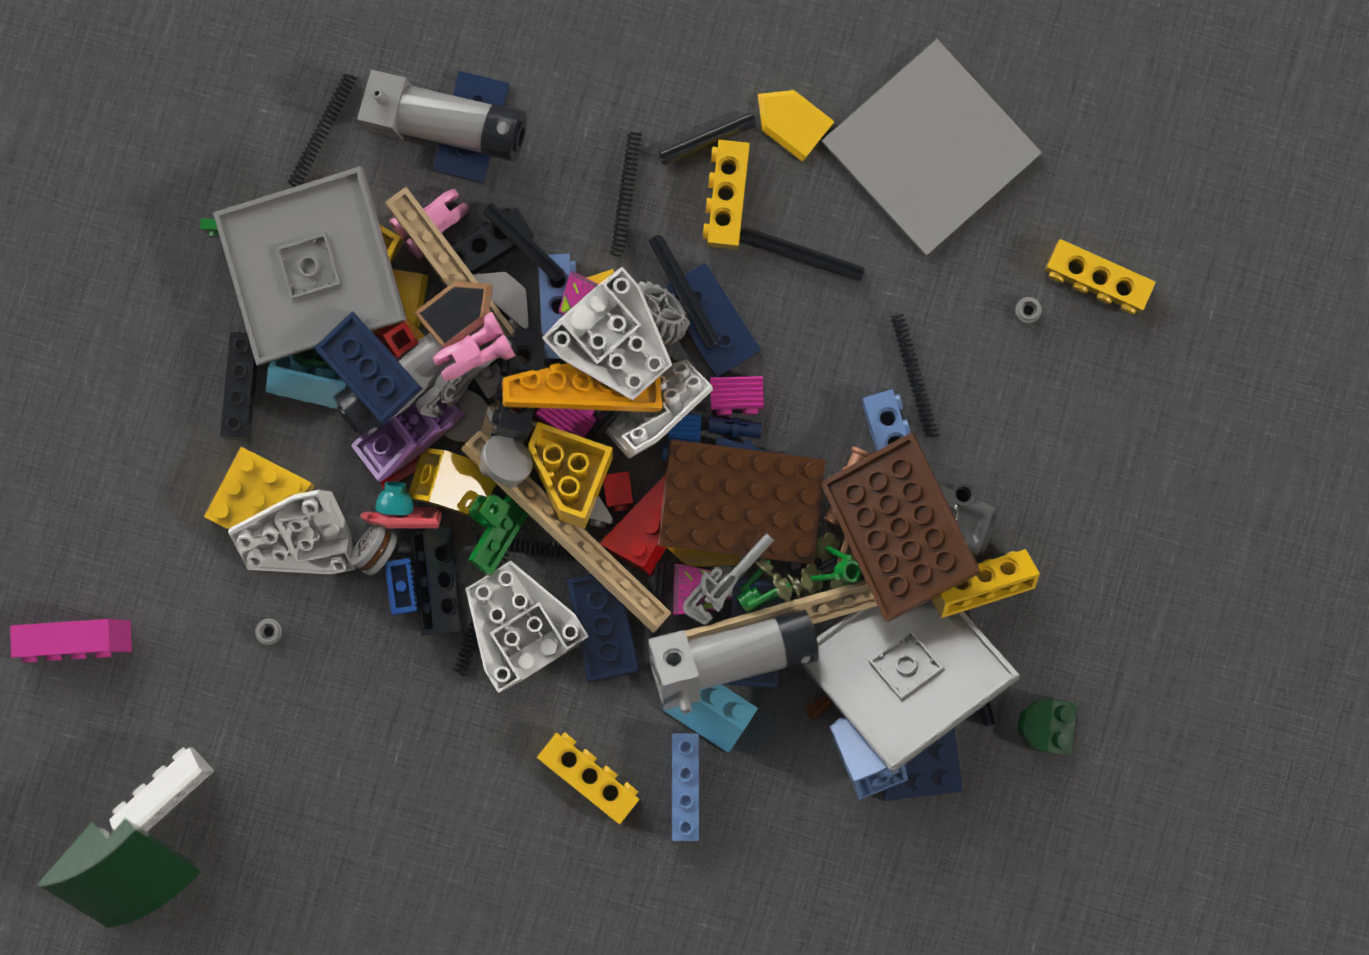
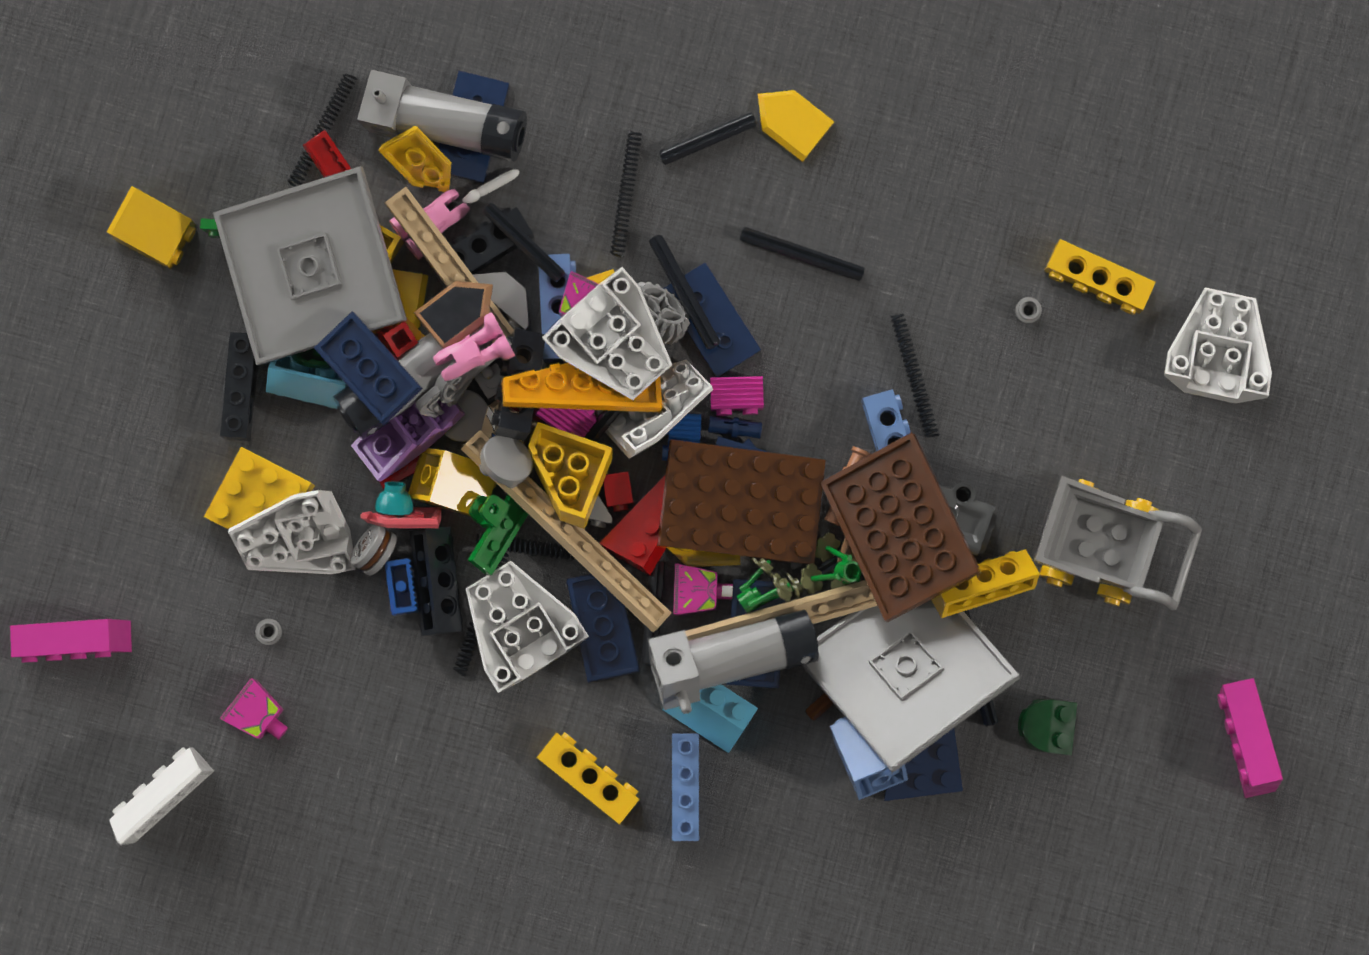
(118, 874): dark green slope -> none
(151, 228): none -> yellow slope
(255, 712): none -> dark pink torso
(326, 155): none -> red plate
(418, 159): none -> yellow tile
(490, 186): none -> white piece
(718, 587): light grey piece -> none
(726, 153): yellow brick -> none
(931, 147): light grey tile -> none
(1108, 543): none -> light grey piece
(1221, 350): none -> white wedge
(1250, 738): none -> dark pink wedge

